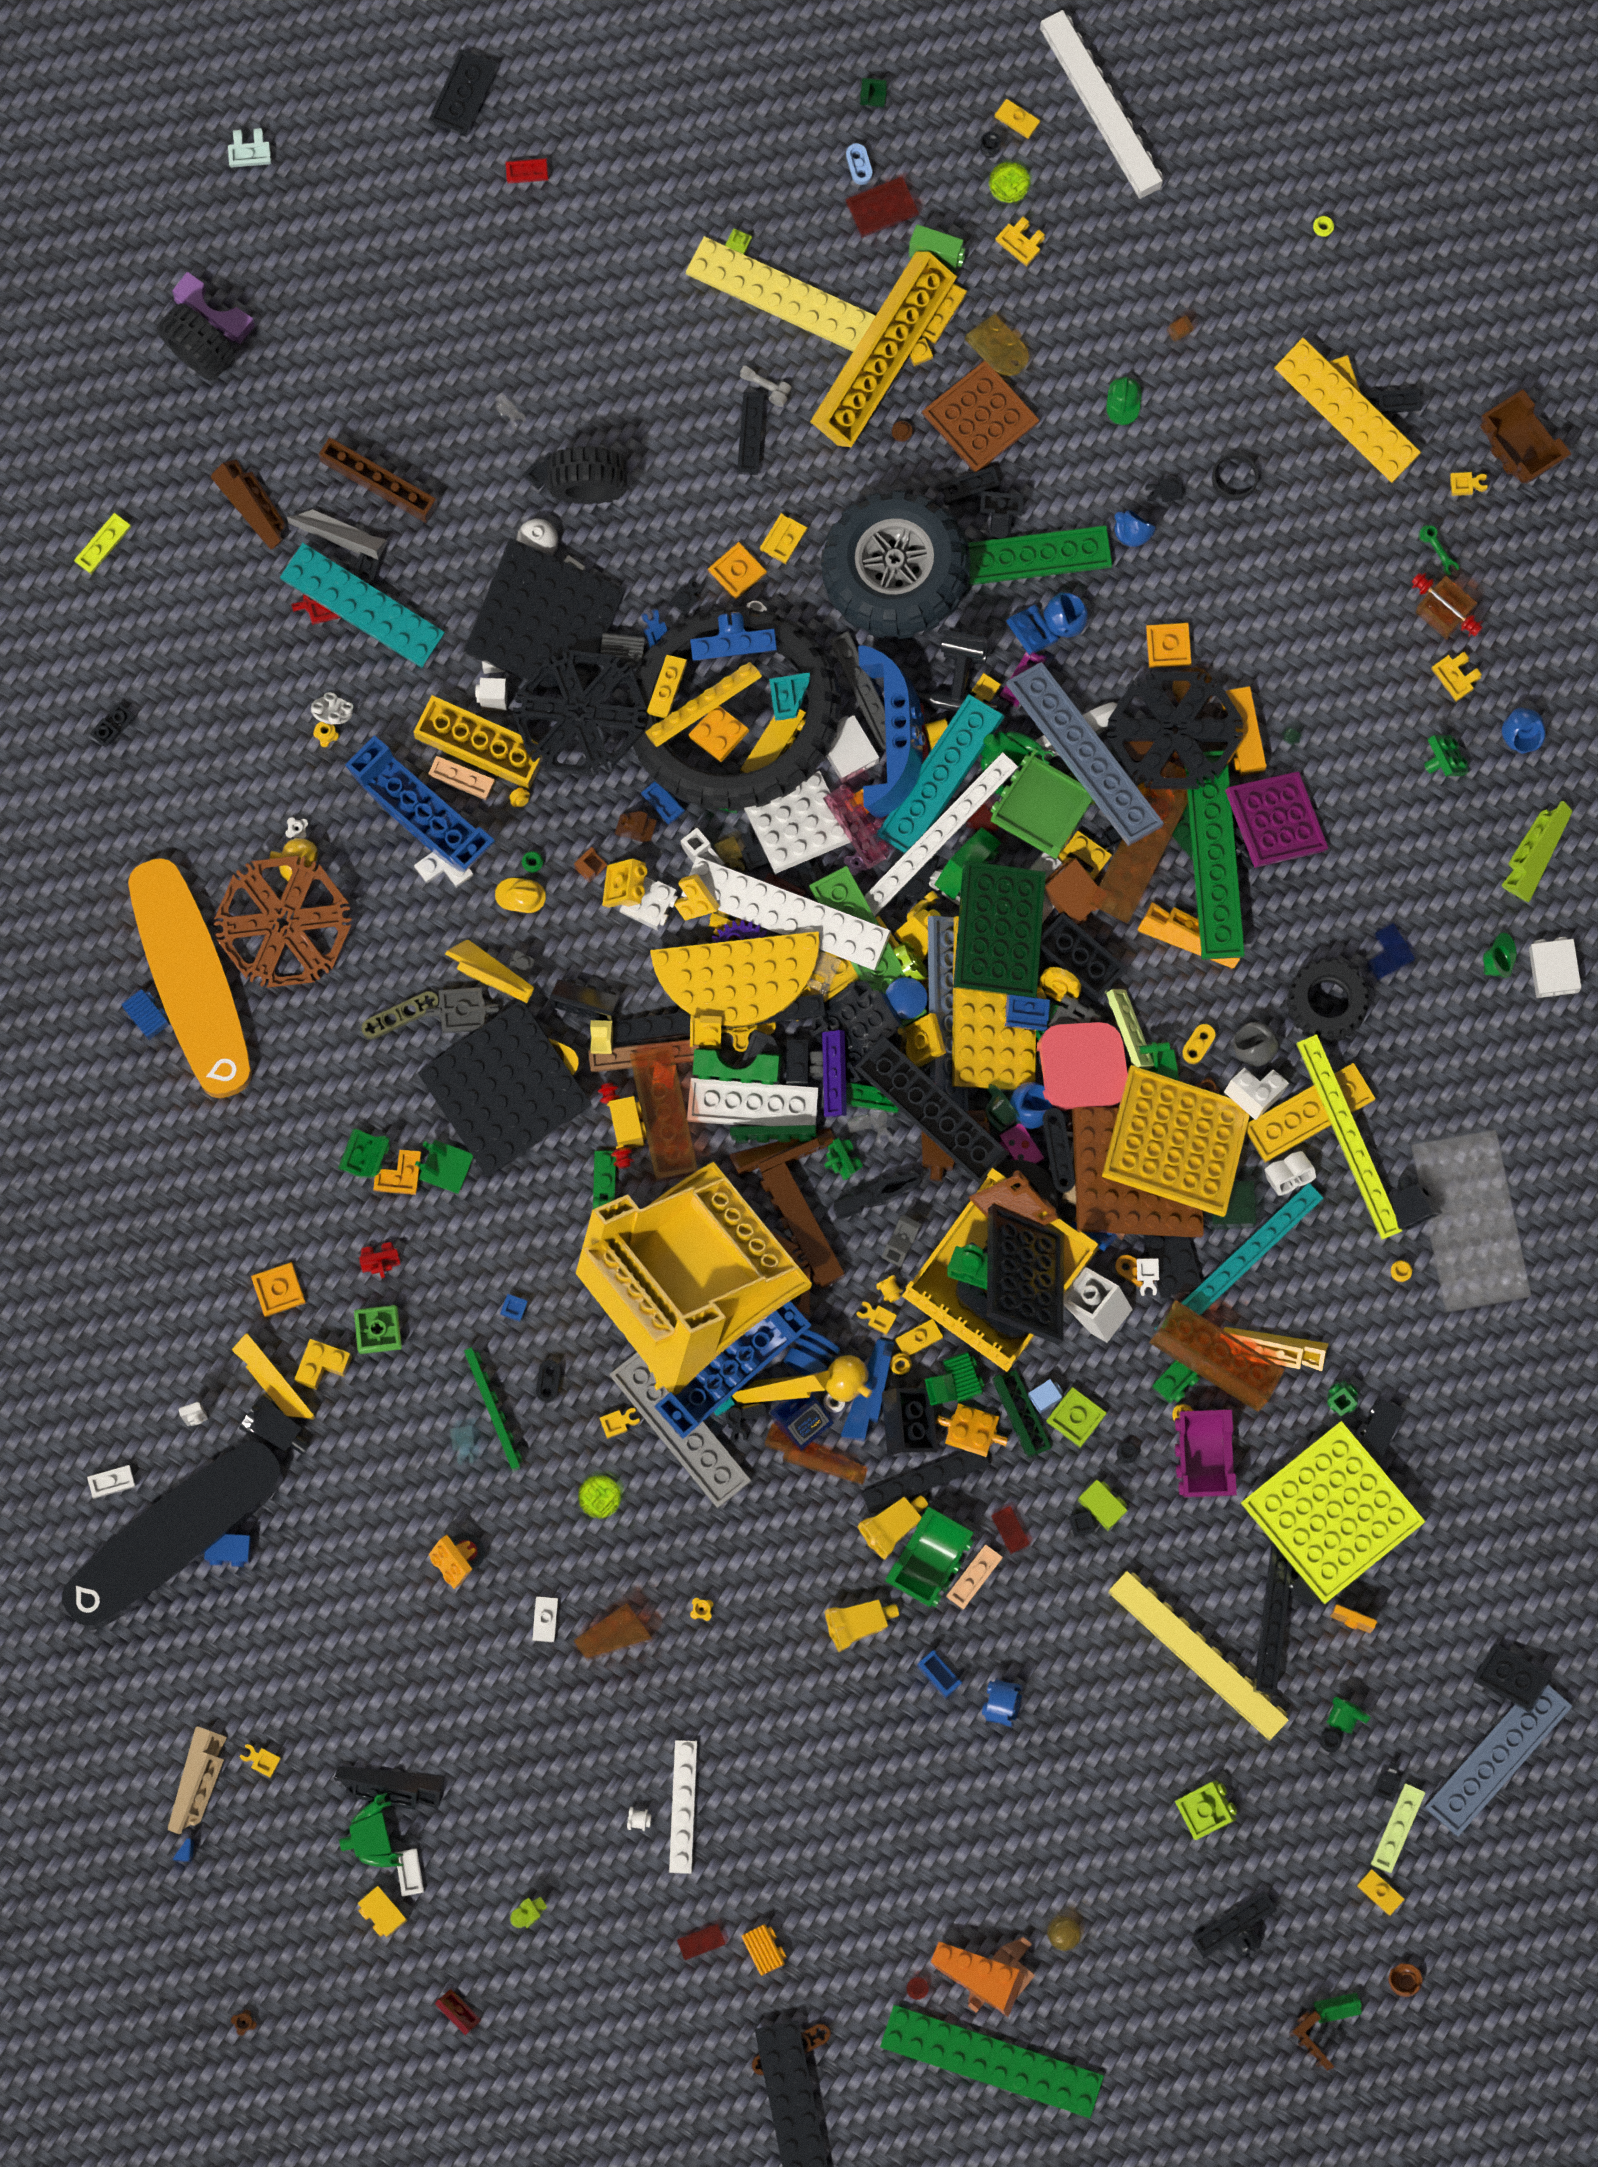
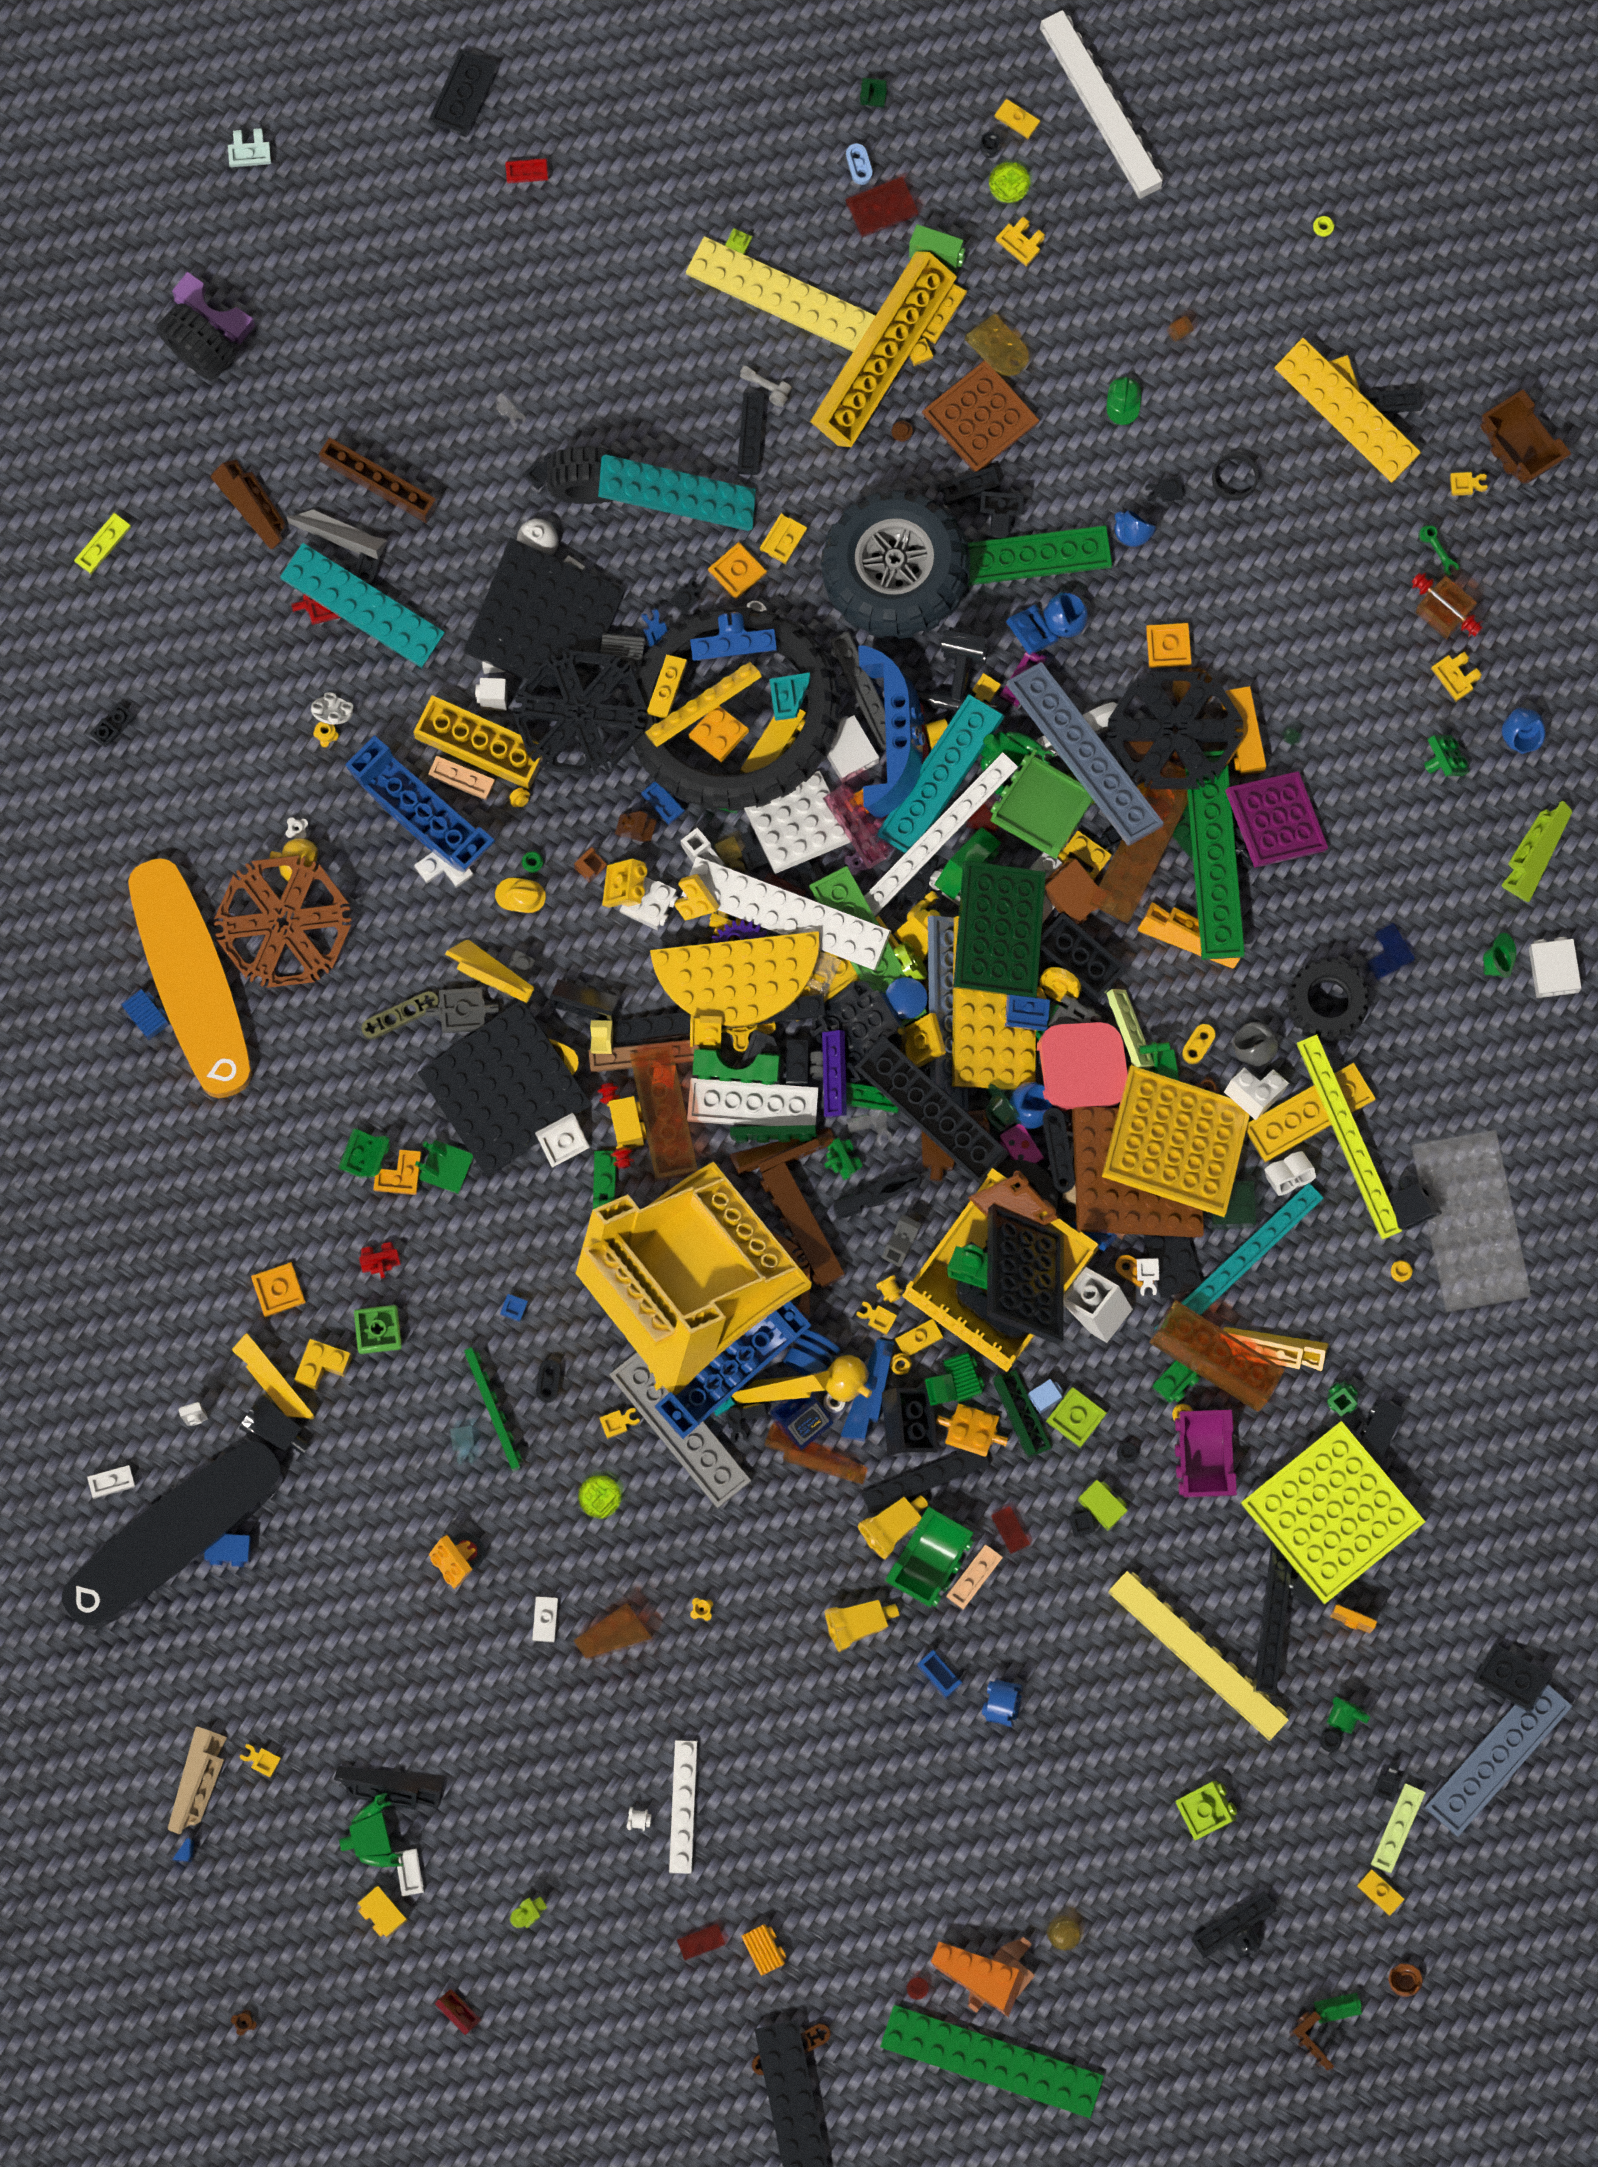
(562, 1140): none -> white tile
(676, 492): none -> teal plate

